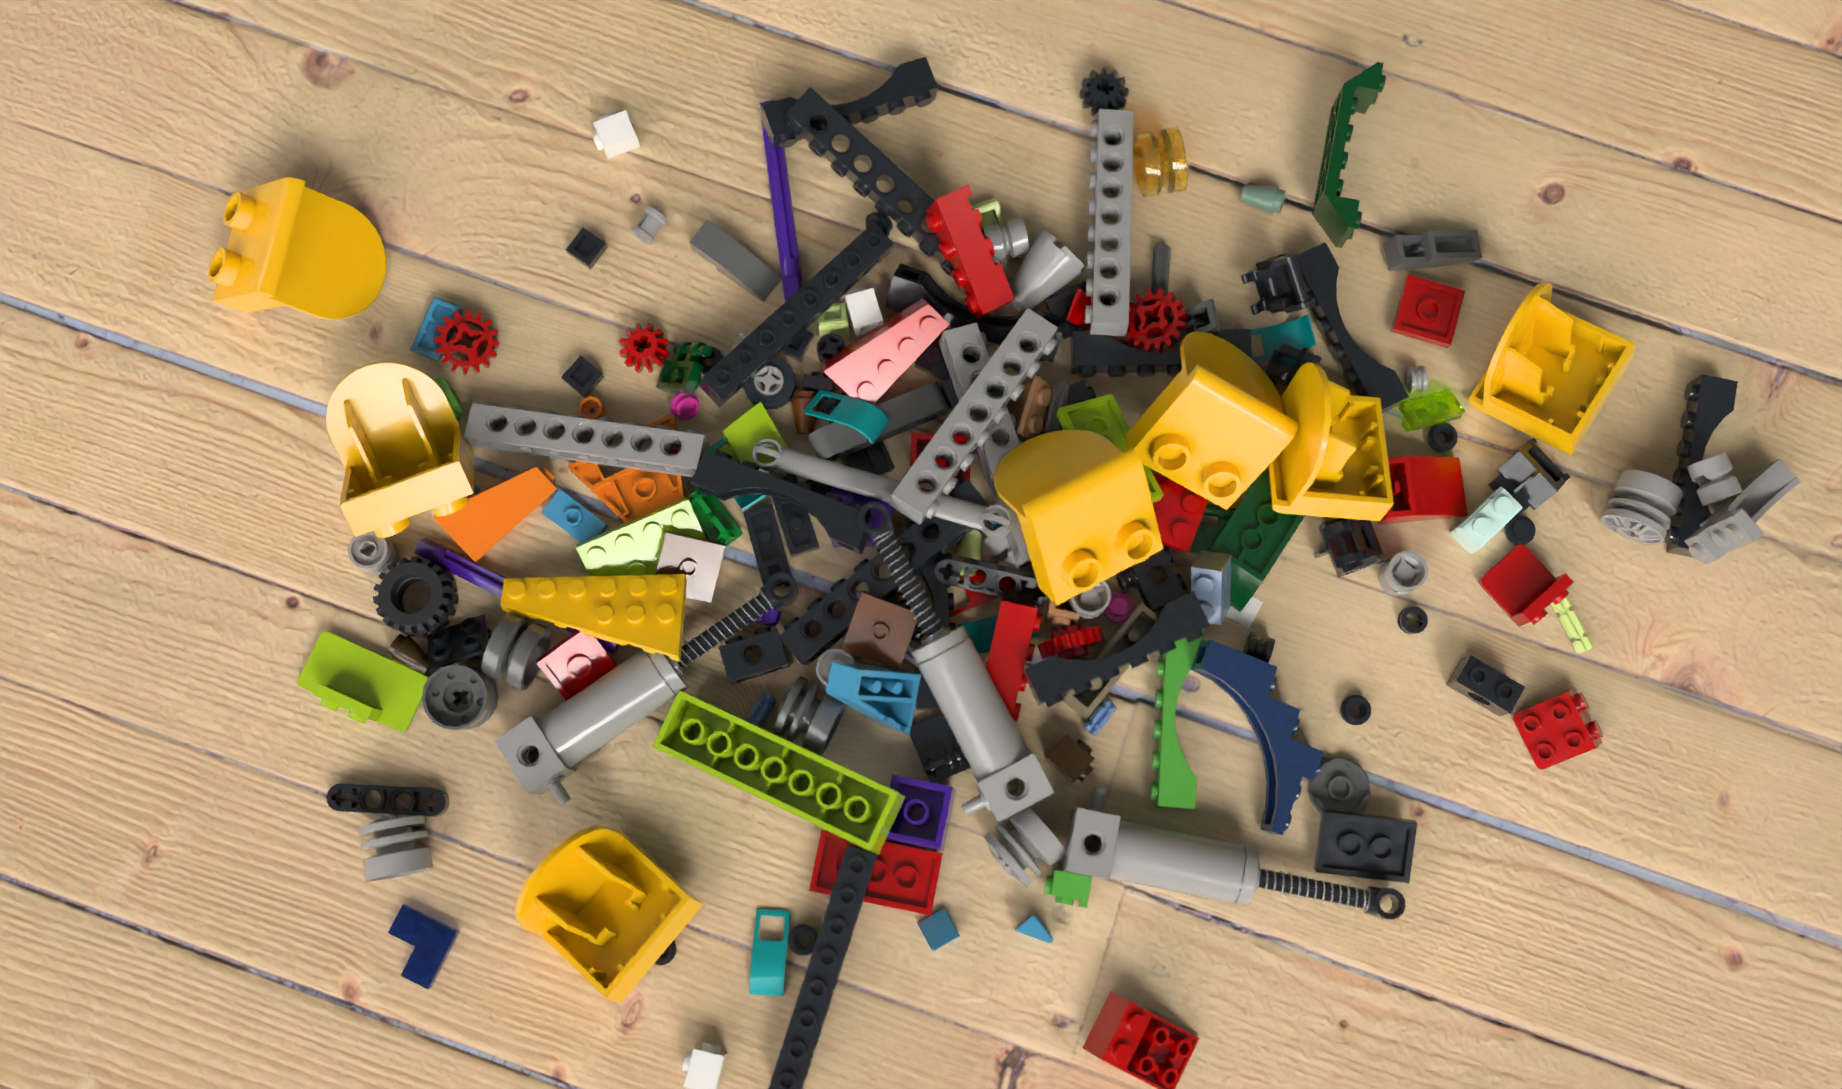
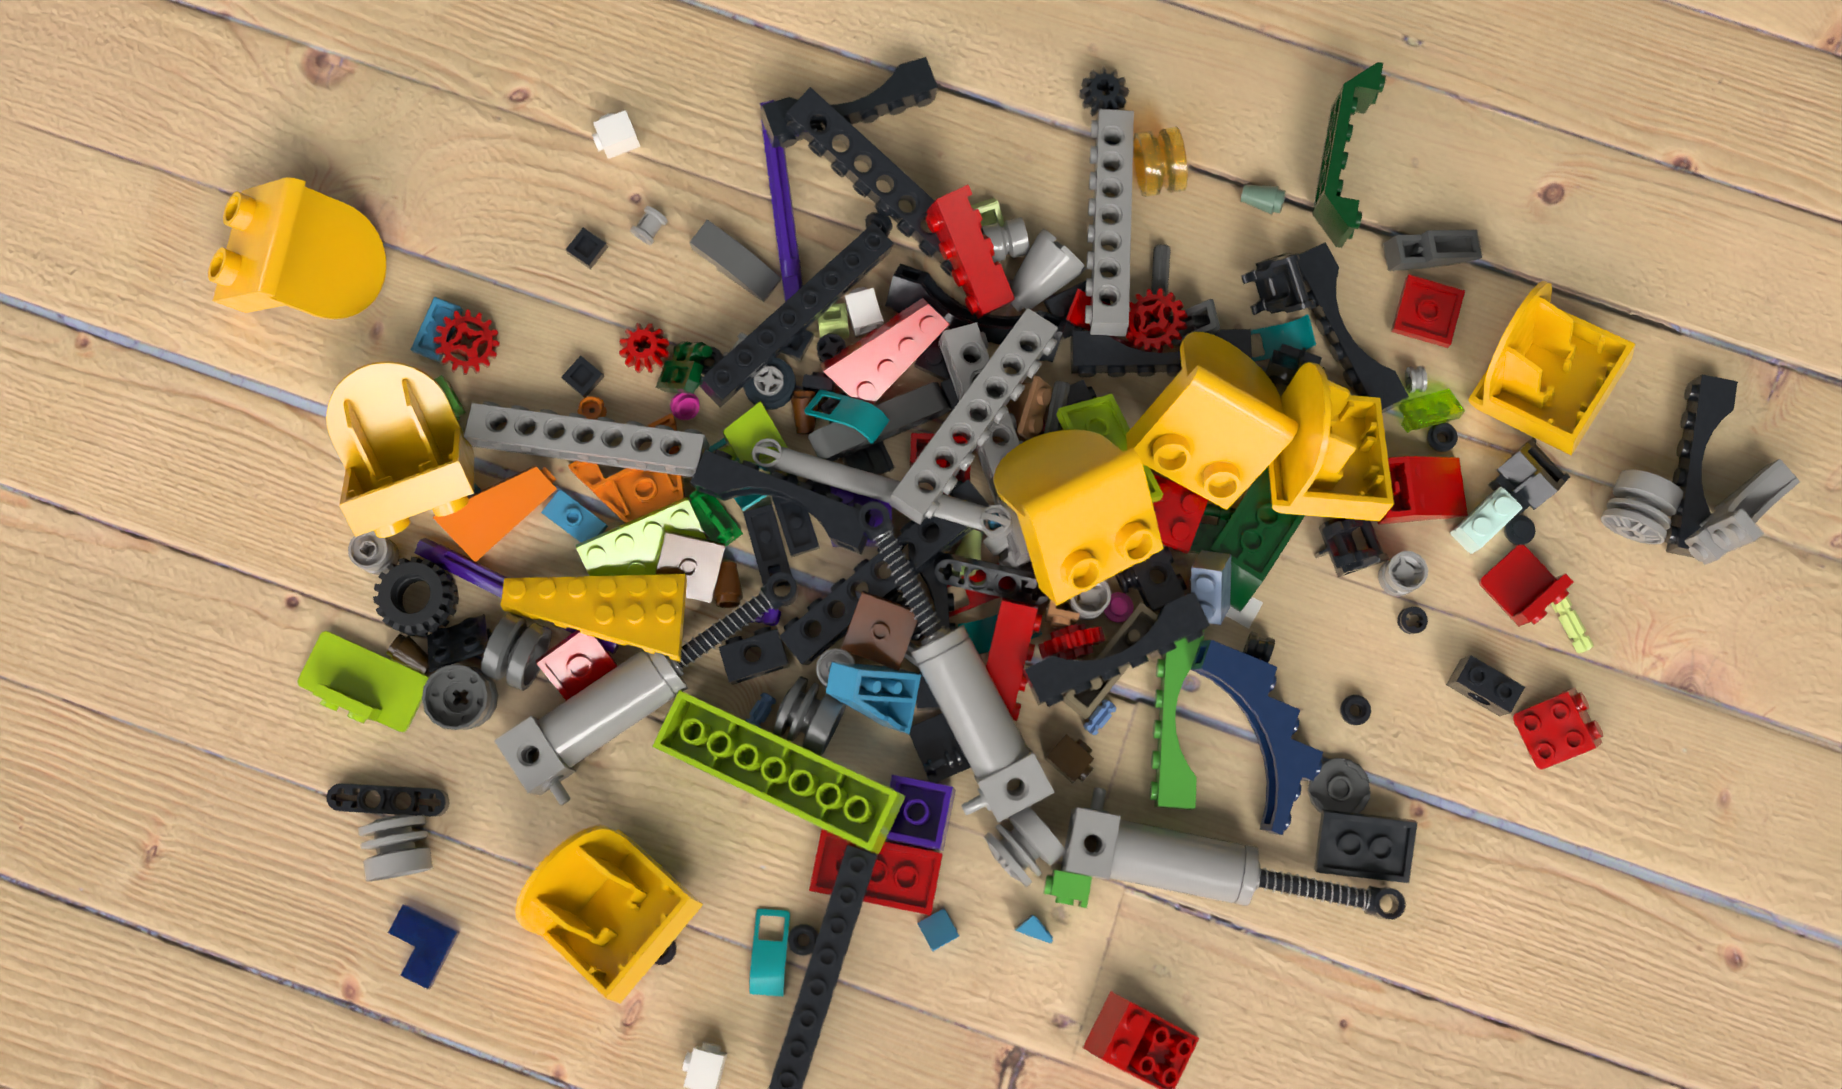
(728, 586): none -> reddish brown cone
(1714, 479): light grey wheel -> none

